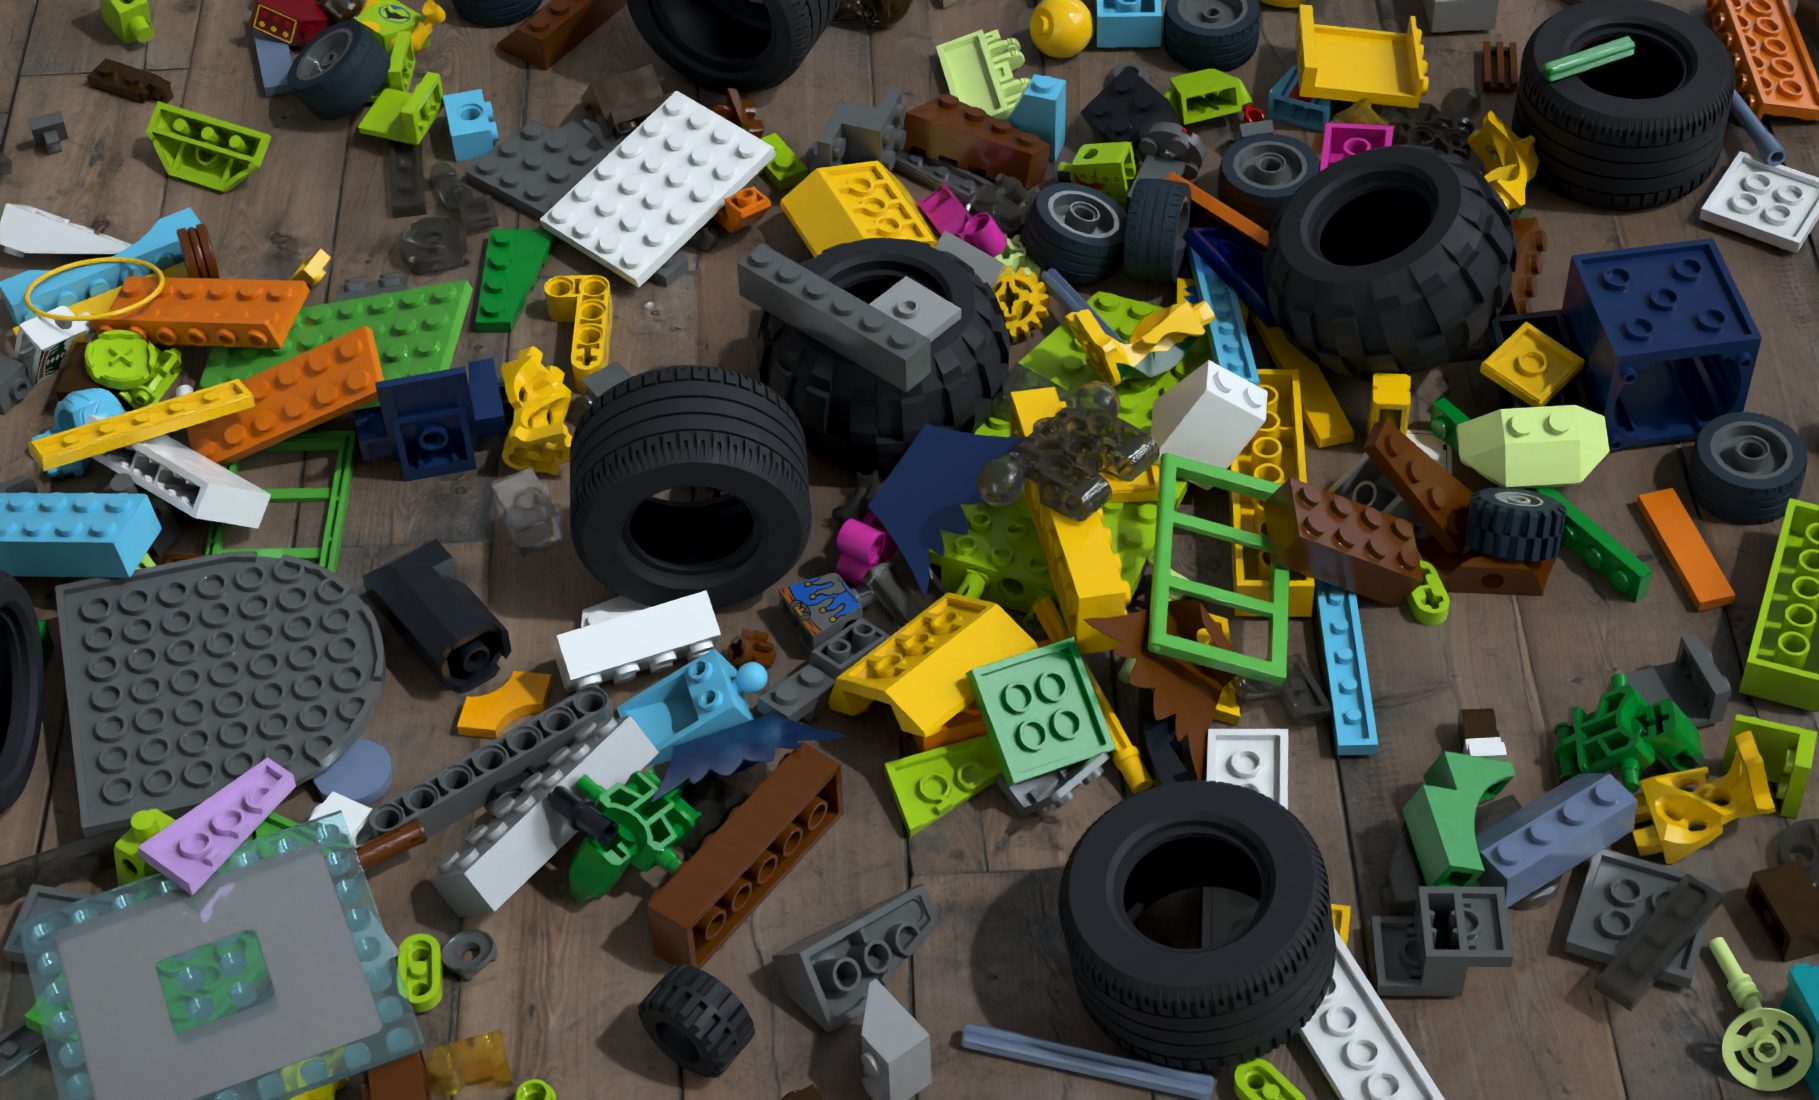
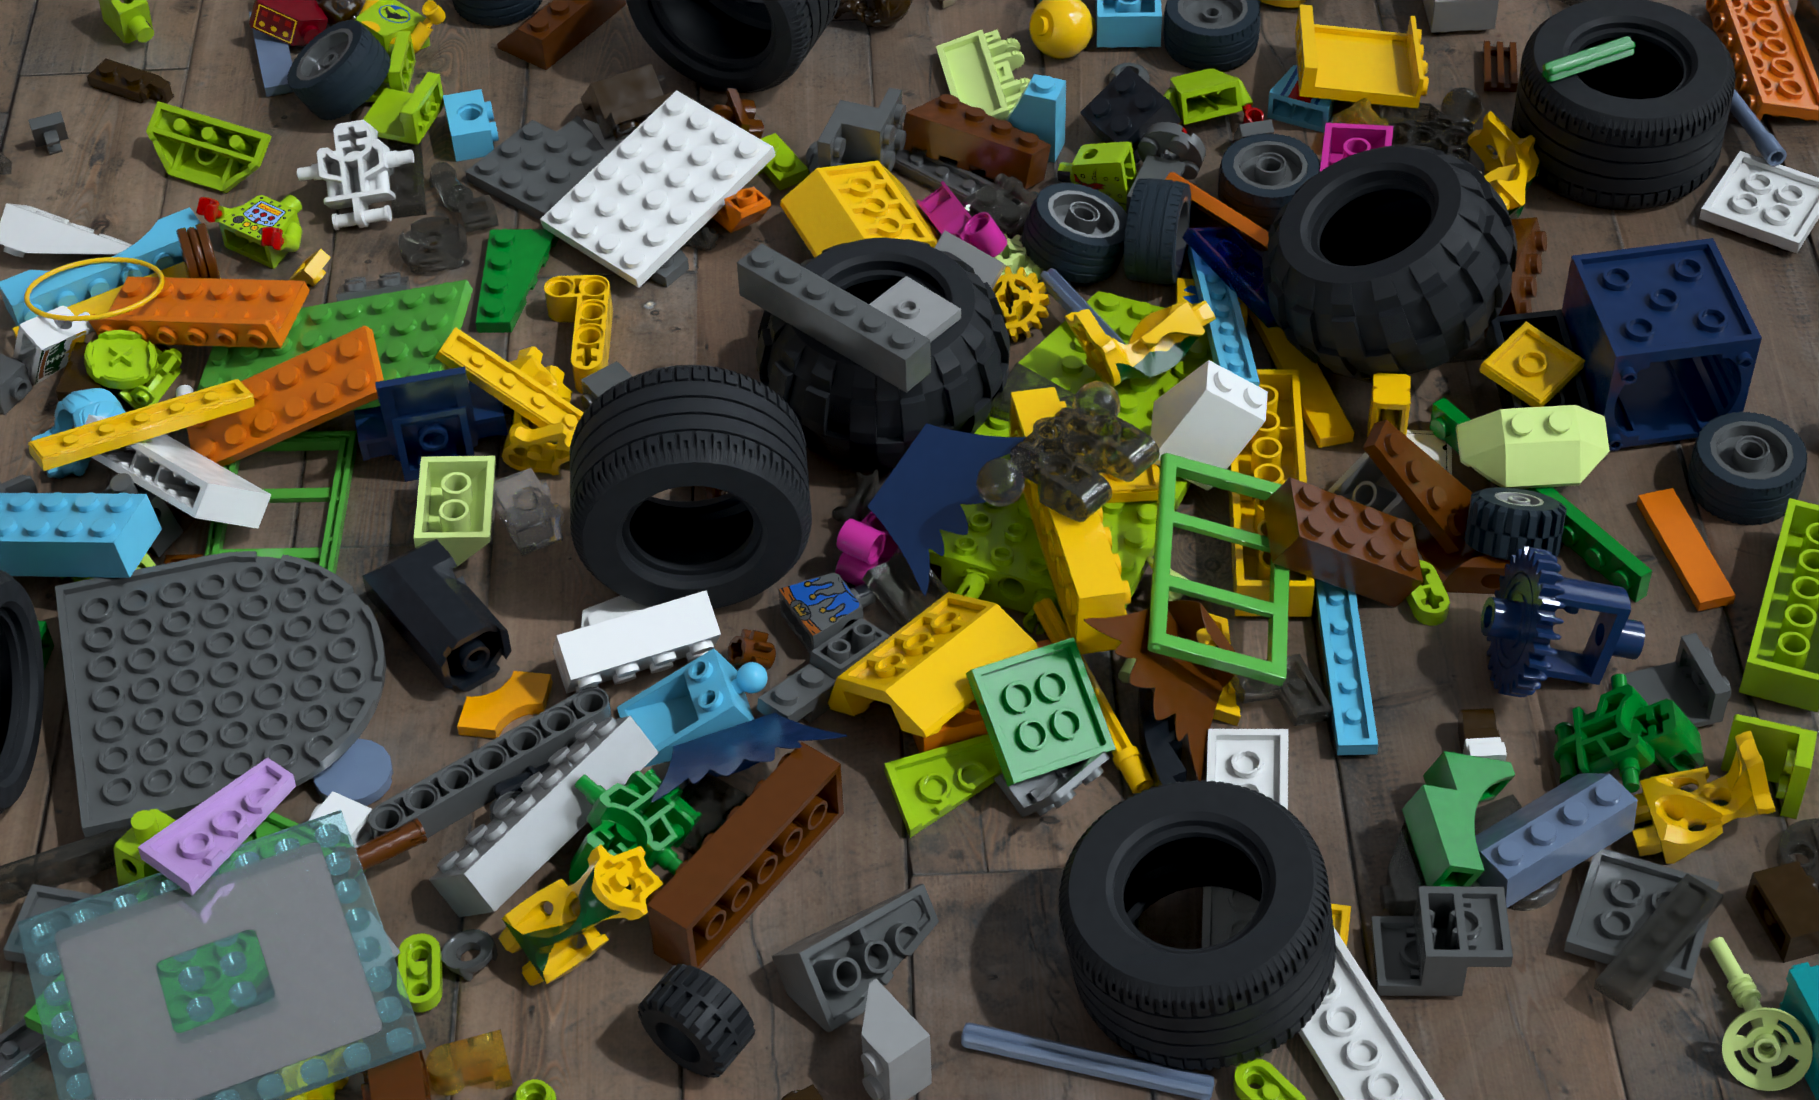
(259, 228): none -> lime torso
(356, 174): none -> white piece
(455, 503): none -> yellowish green slope
(507, 382): none -> yellow tile
(577, 908): none -> yellow hips
(583, 815): black axle -> none
(1523, 618): none -> dark blue piece

